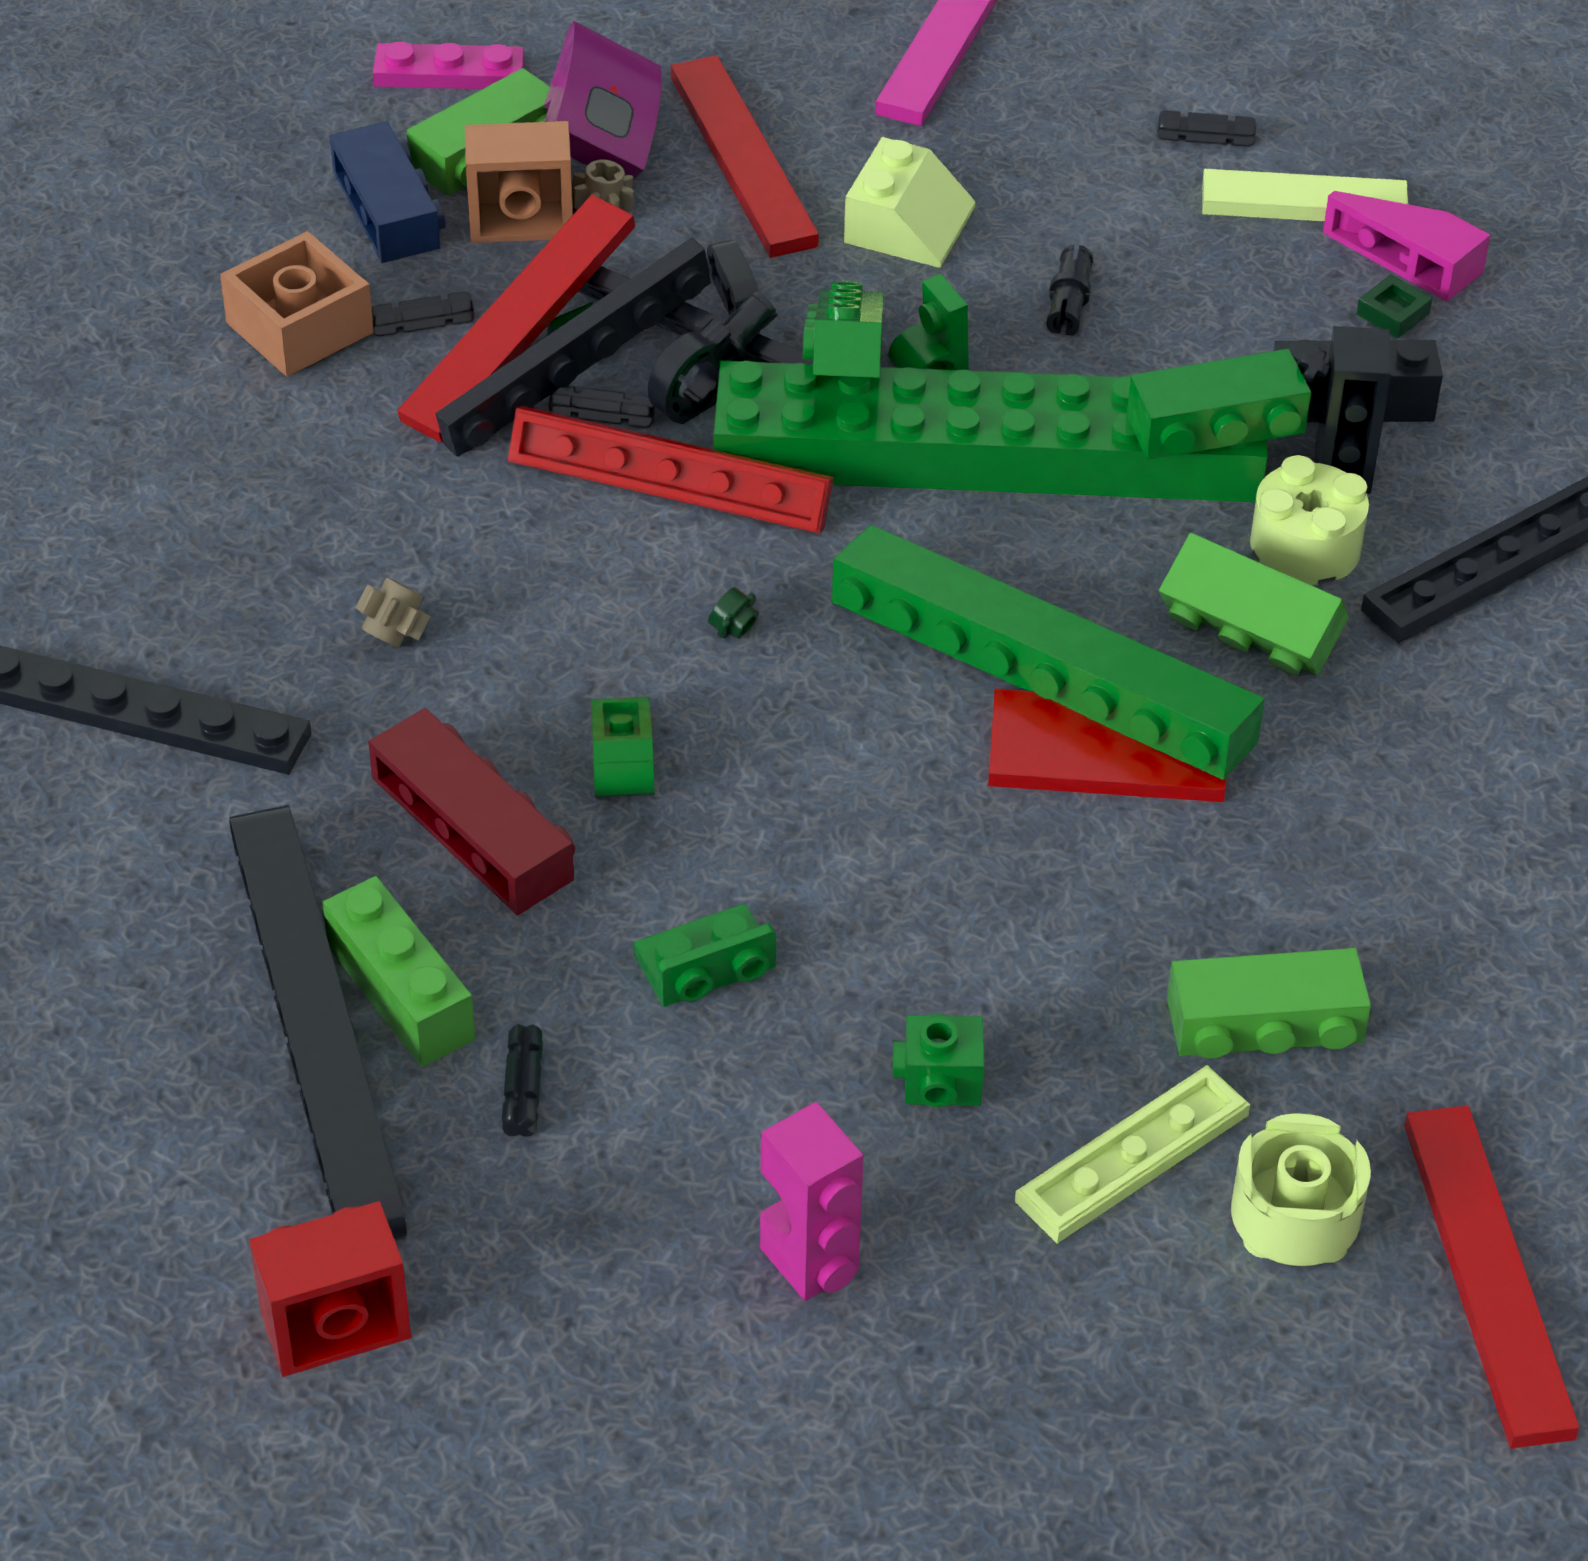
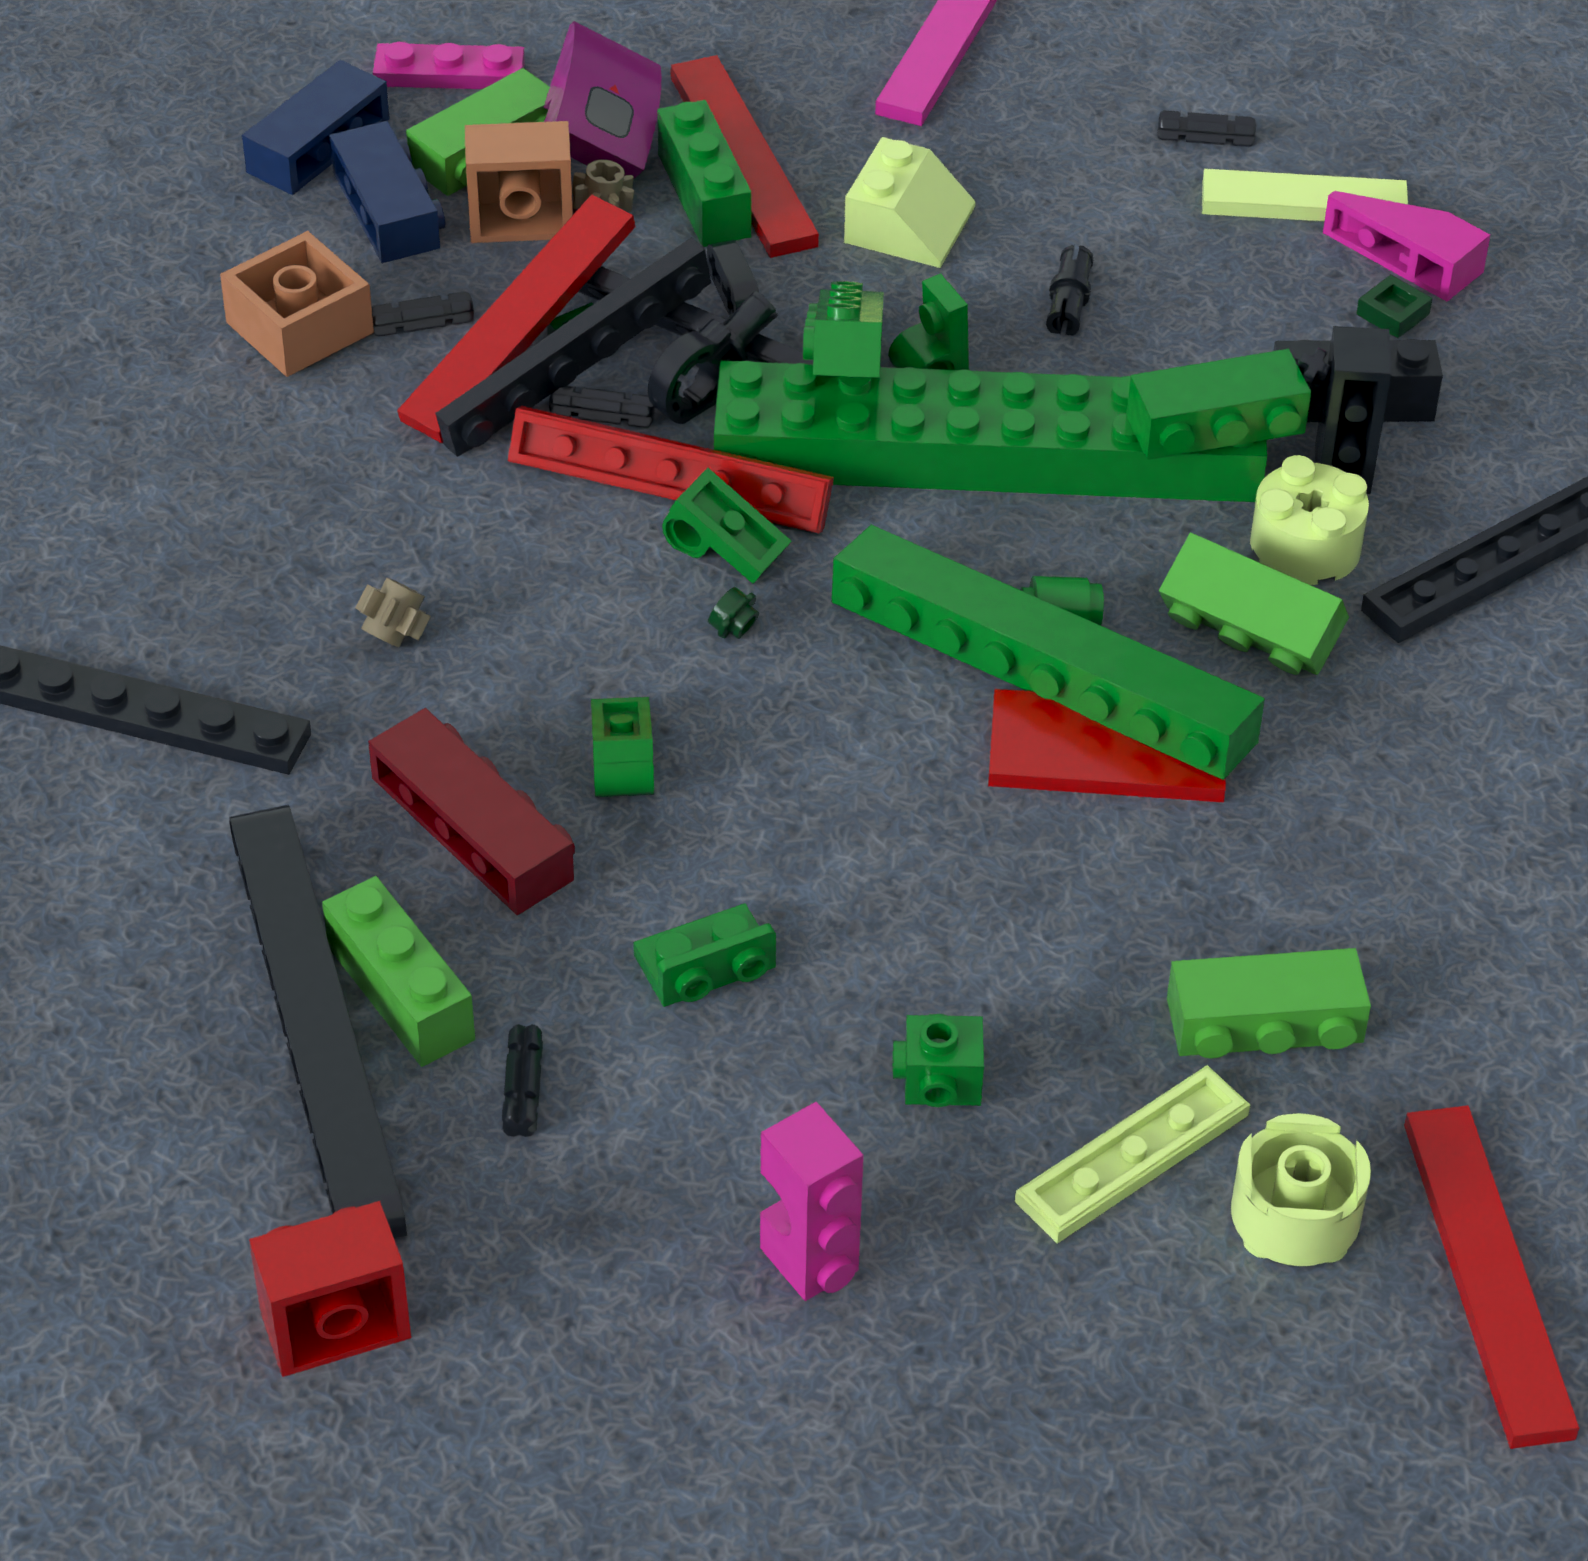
(294, 139): none -> dark blue brick
(704, 172): none -> green brick
(719, 518): none -> green plate
(1070, 594): none -> green brick

